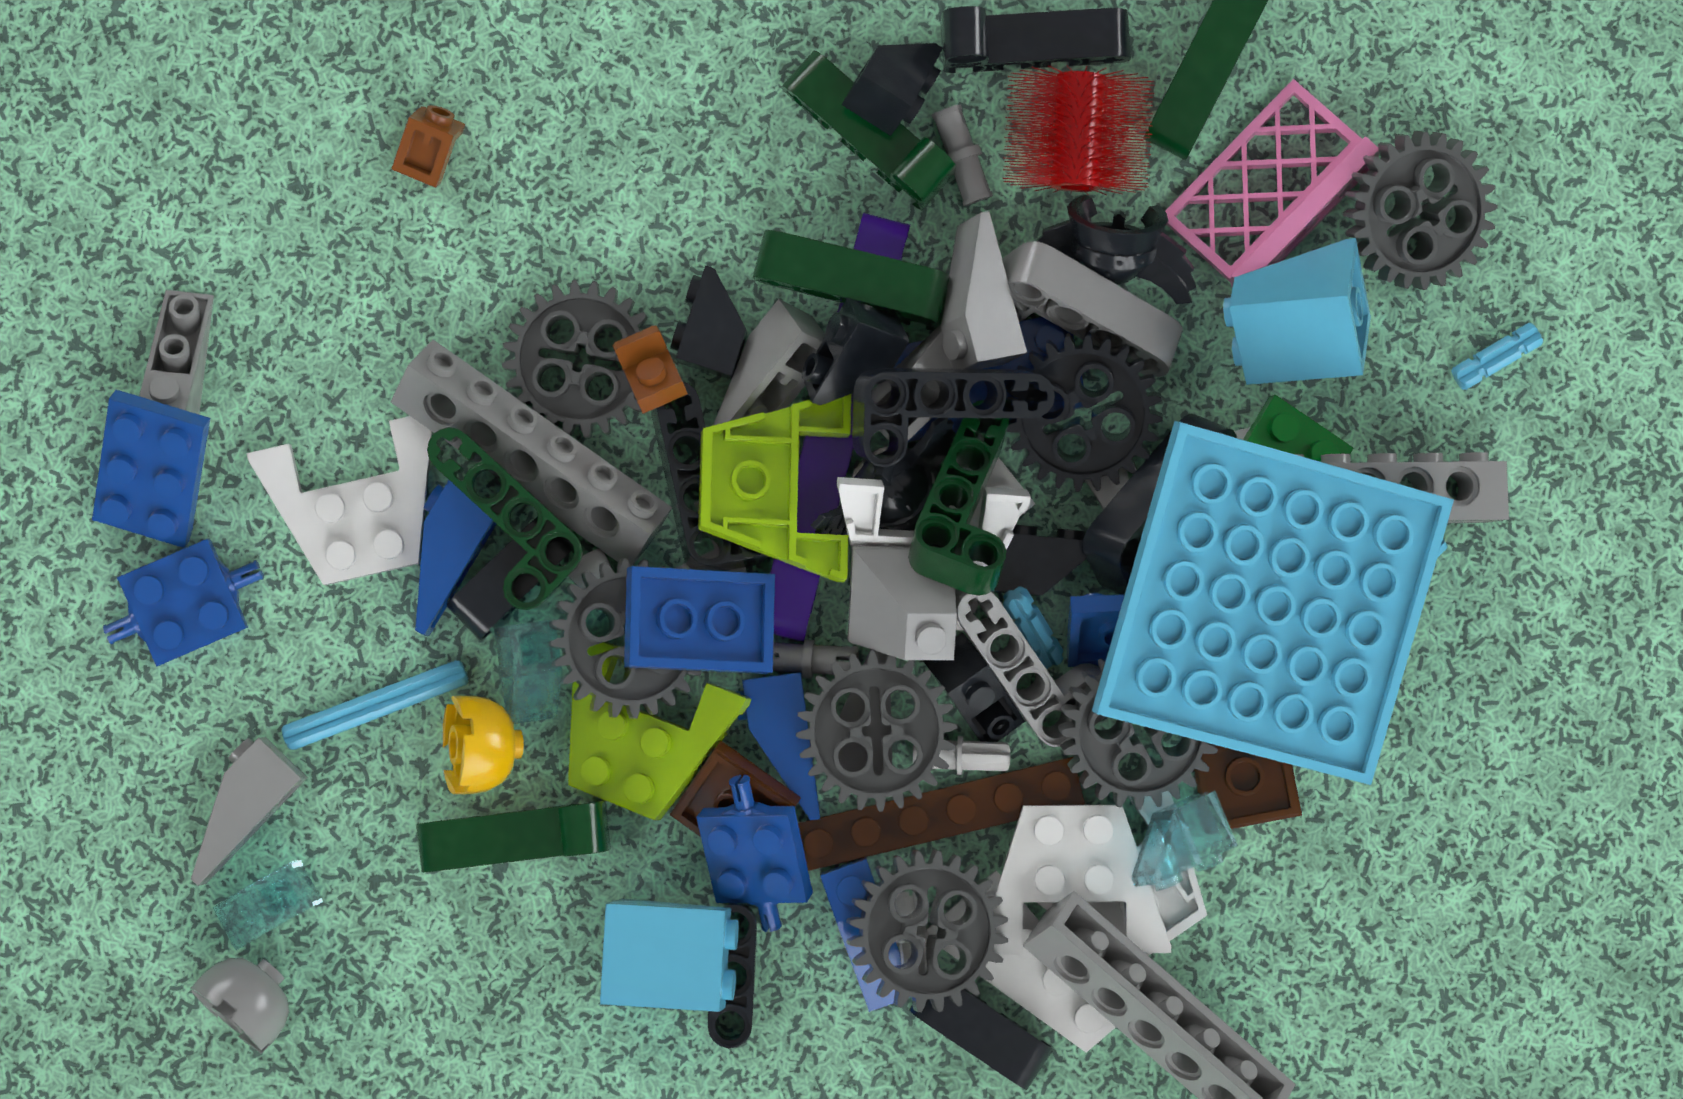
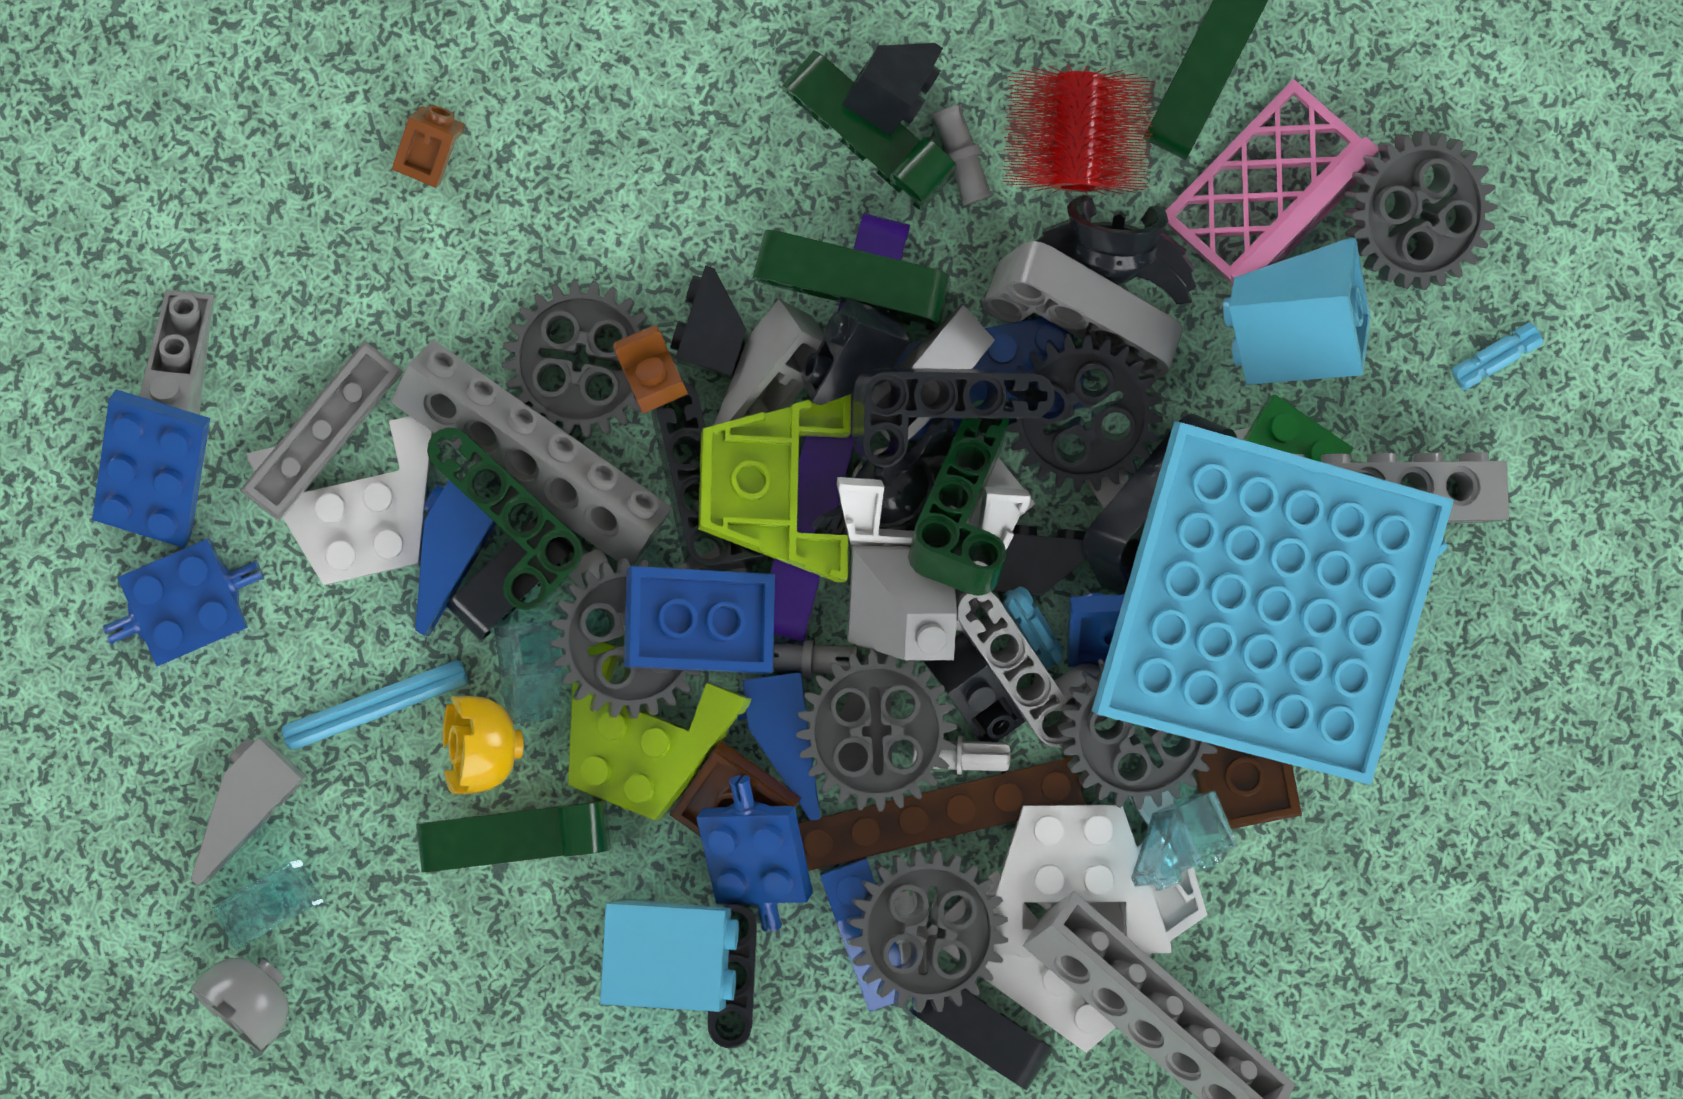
(321, 431): none -> light grey tile
(979, 308): light grey slope -> none
(1033, 38): black beam -> none

